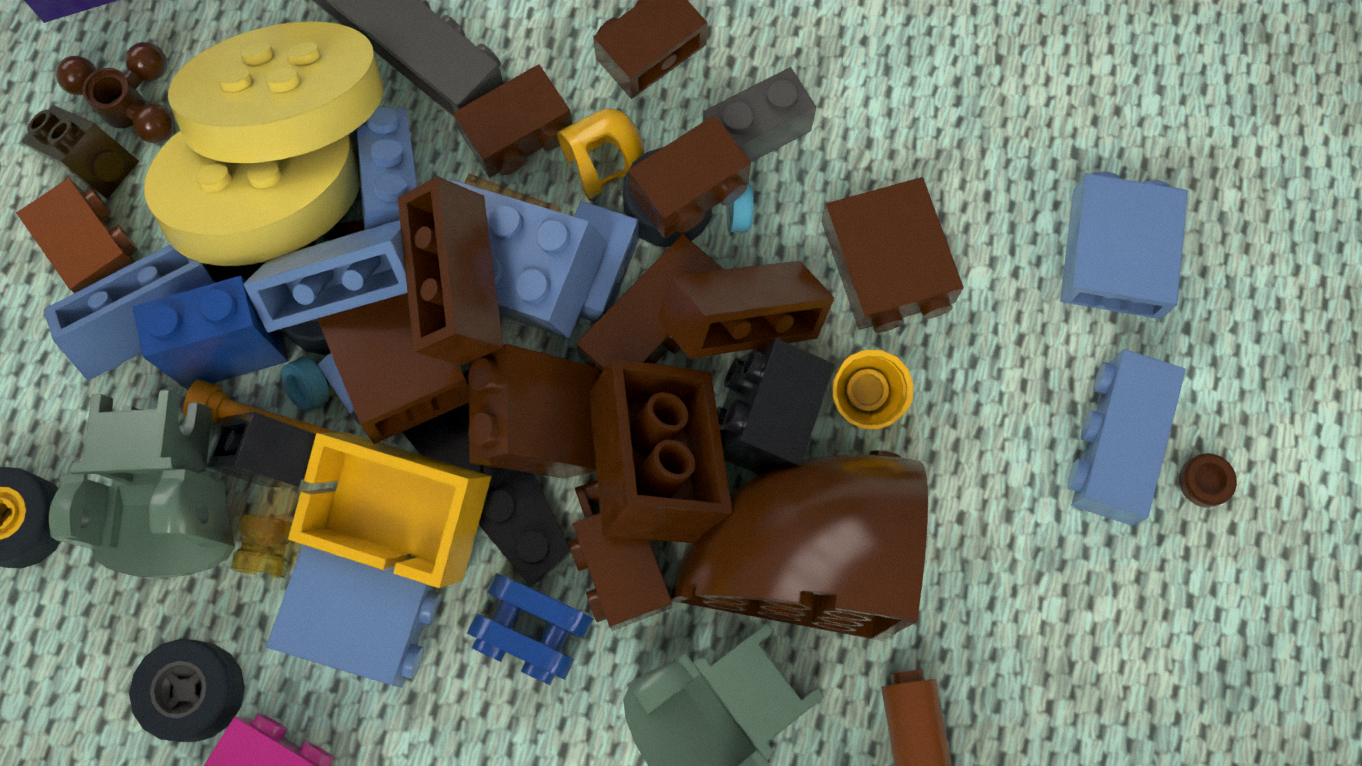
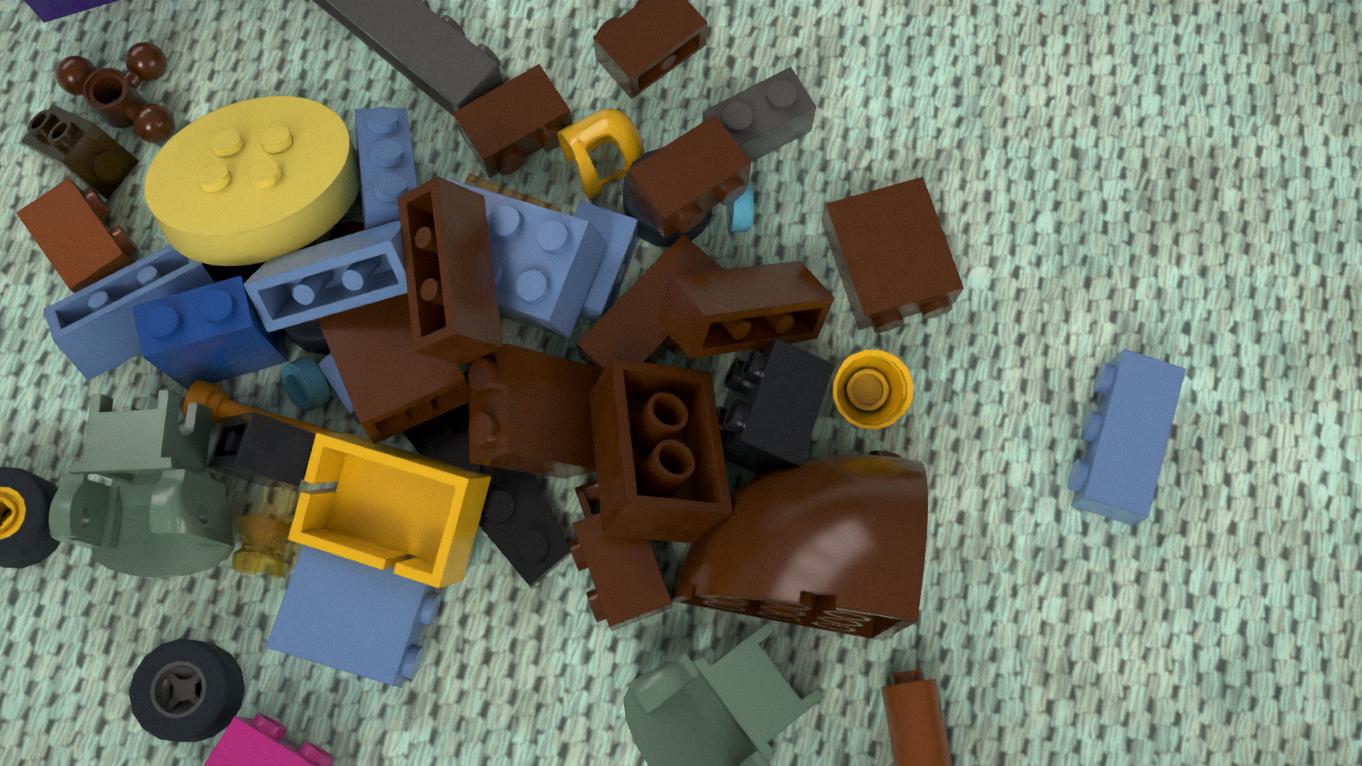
(276, 92): light yellow brick -> none
(541, 659): blue brick -> none
(1124, 245): medium blue brick -> none
(1207, 480): reddish brown tile -> none

